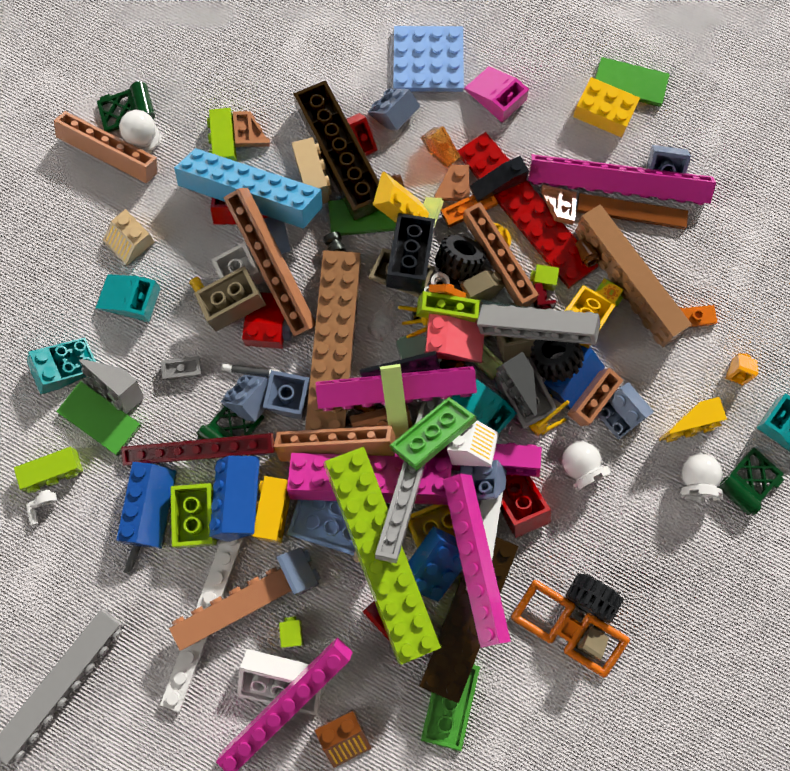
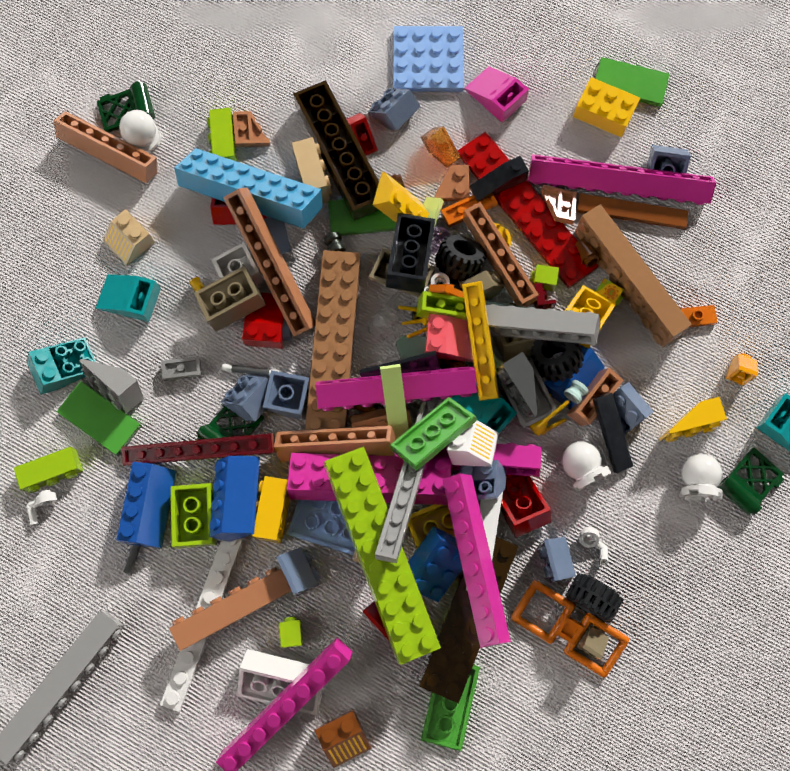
(439, 234): none -> tile
(480, 341): none -> yellow tile
(557, 559): none -> sand blue slope
(576, 392): none -> light aqua wheel
(594, 541): none -> white plate
(613, 432): none -> black tile

